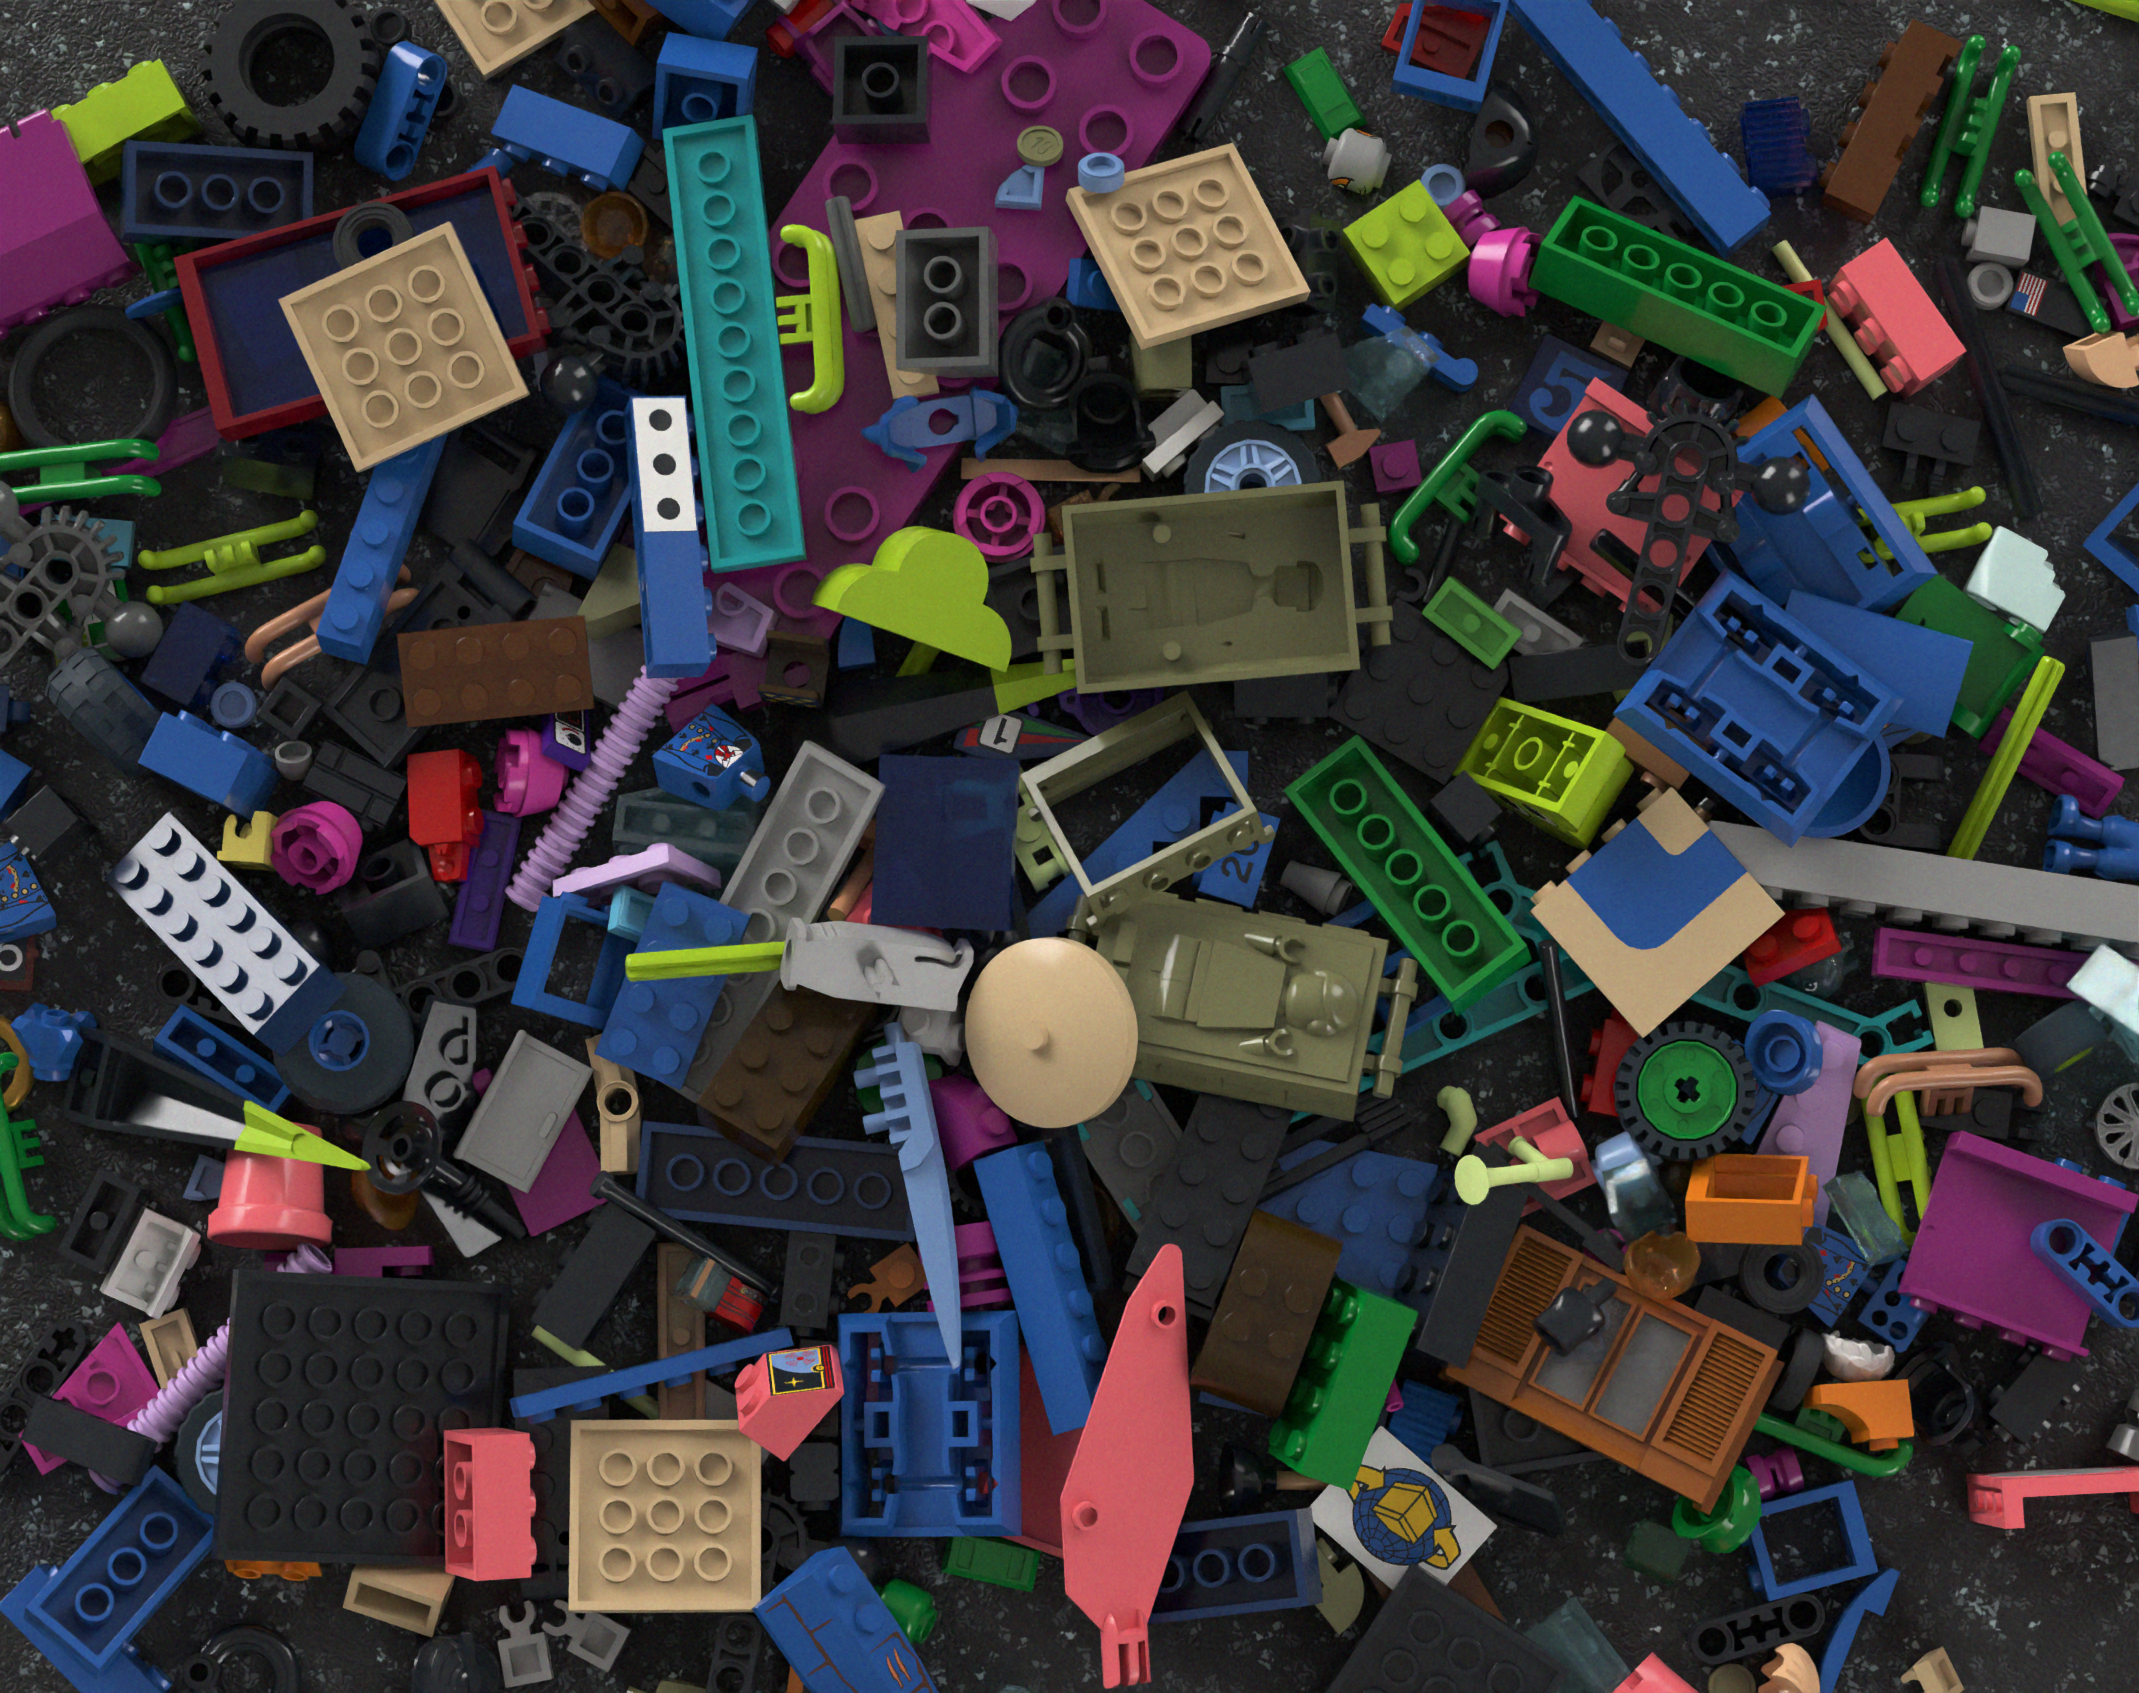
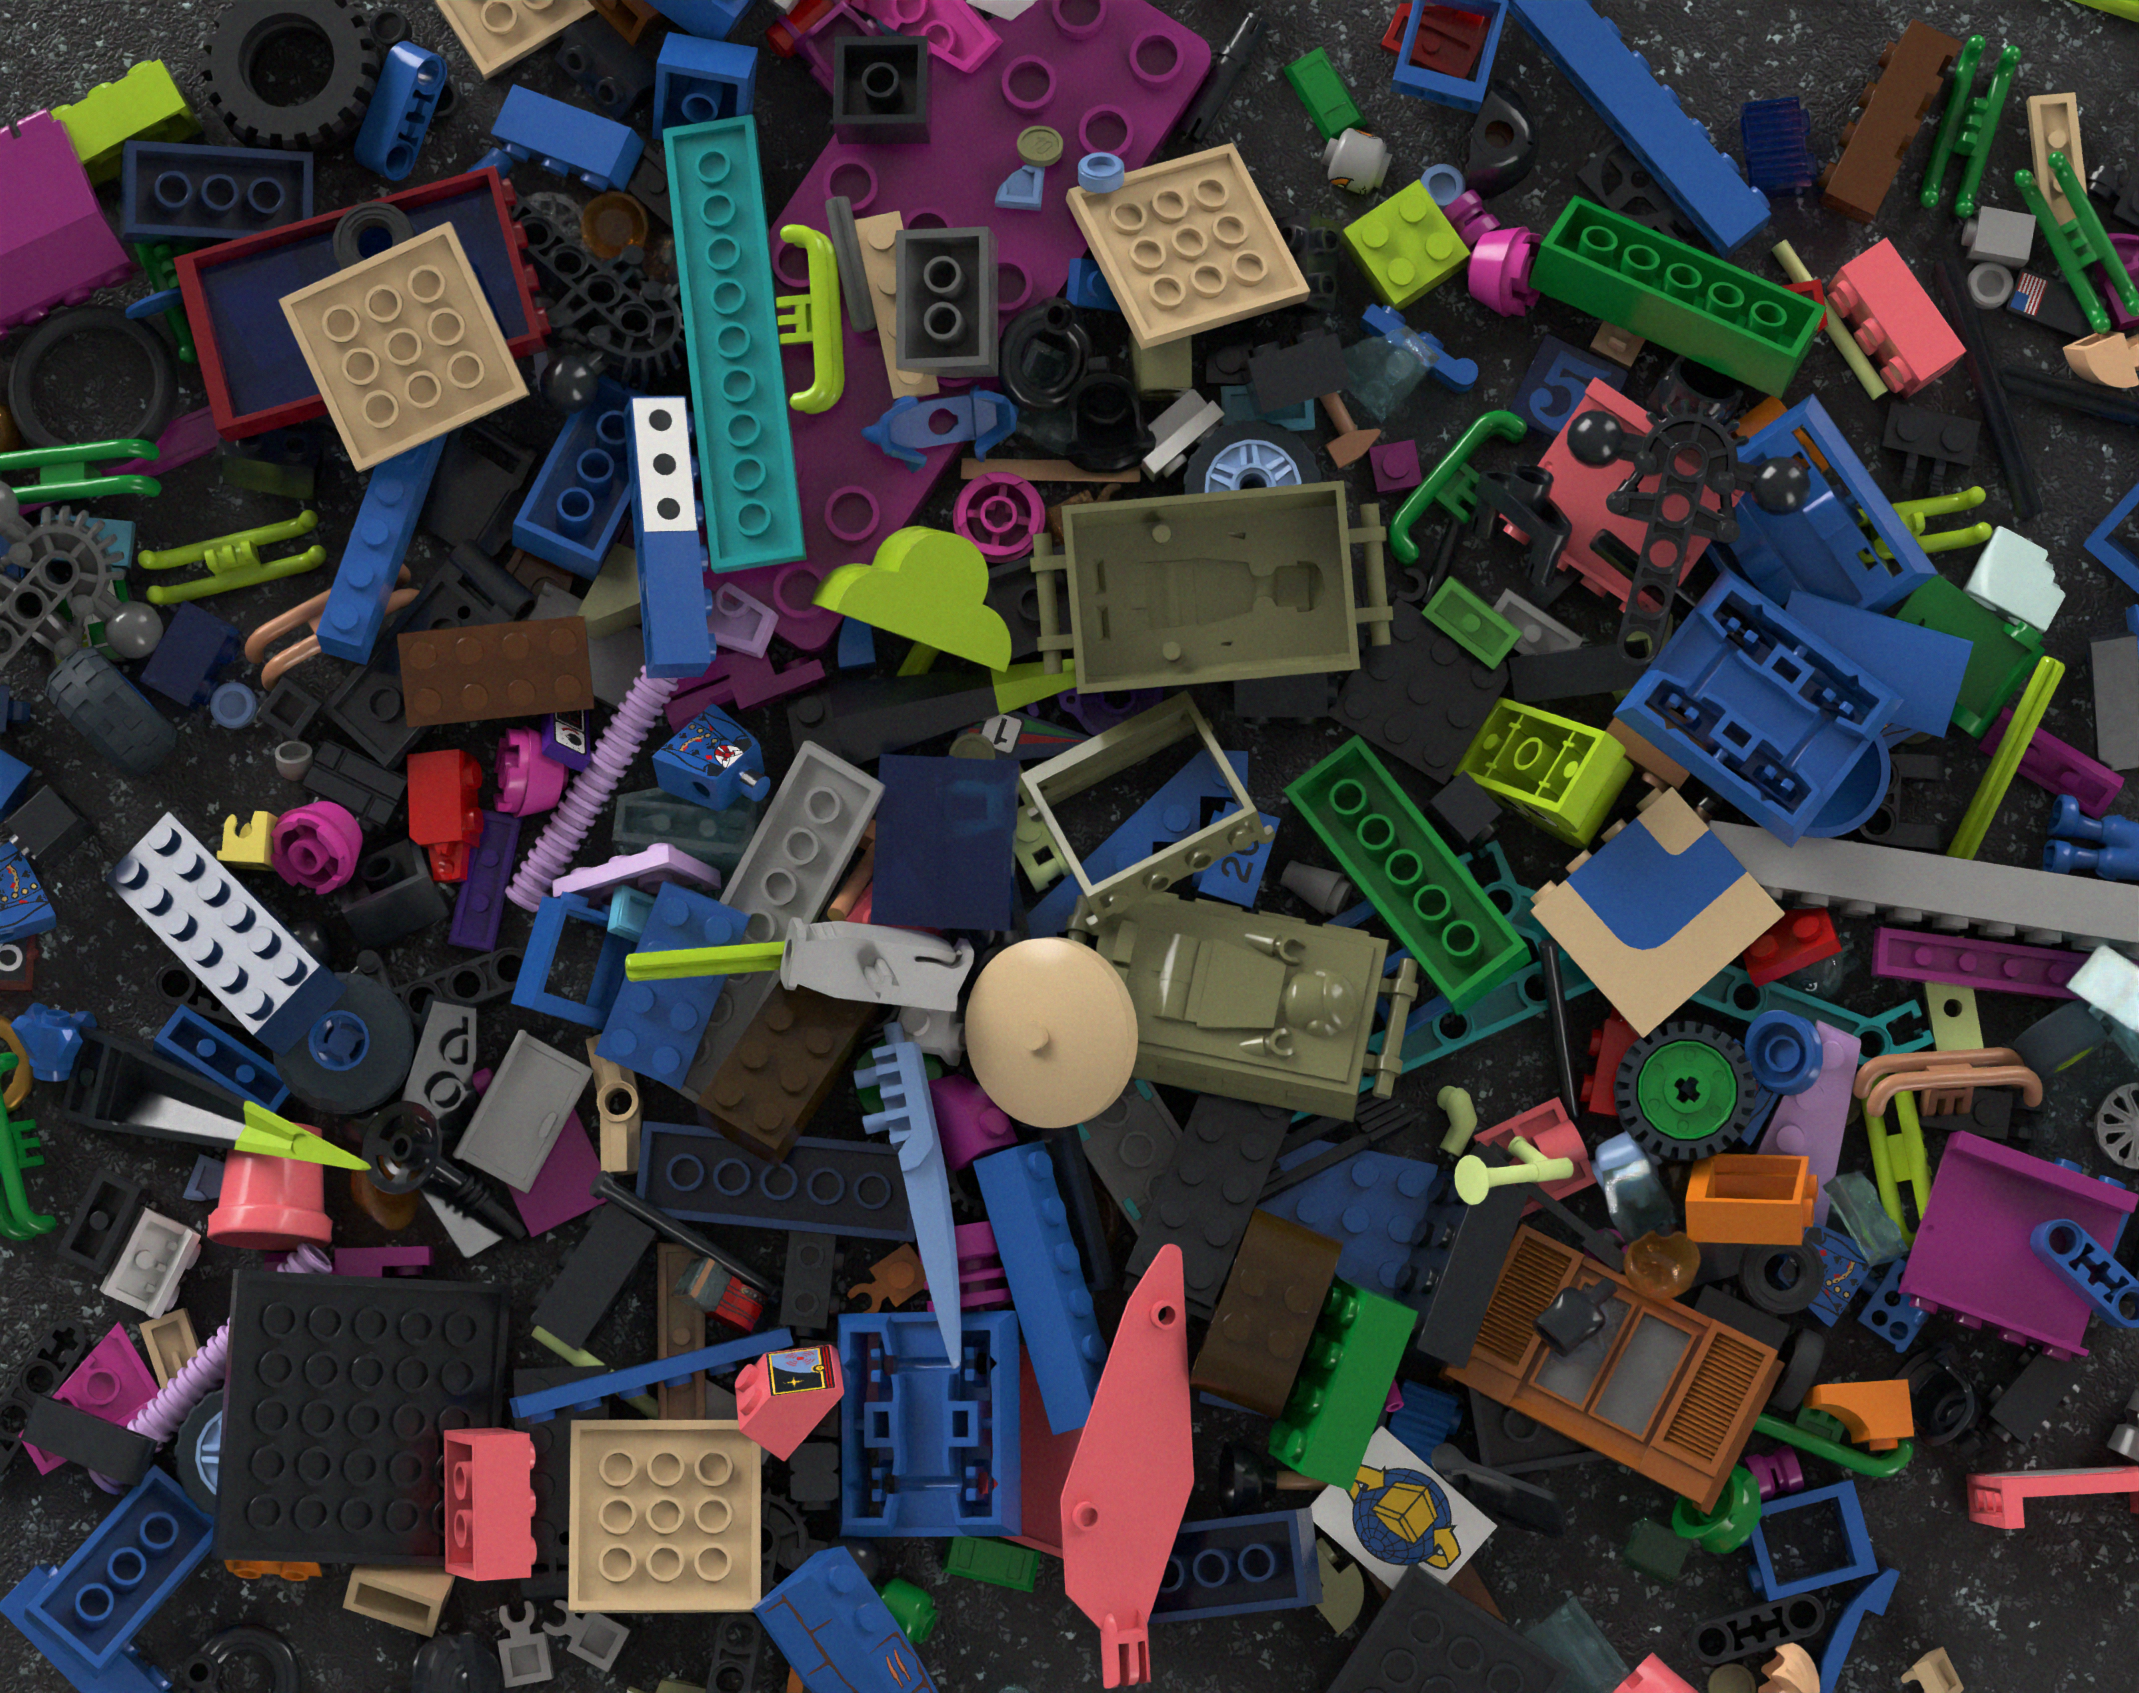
(210, 764): blue brick -> none
(791, 648): dark brown piece -> none
(973, 747): none -> olive piece
(1856, 1359): white hair -> none

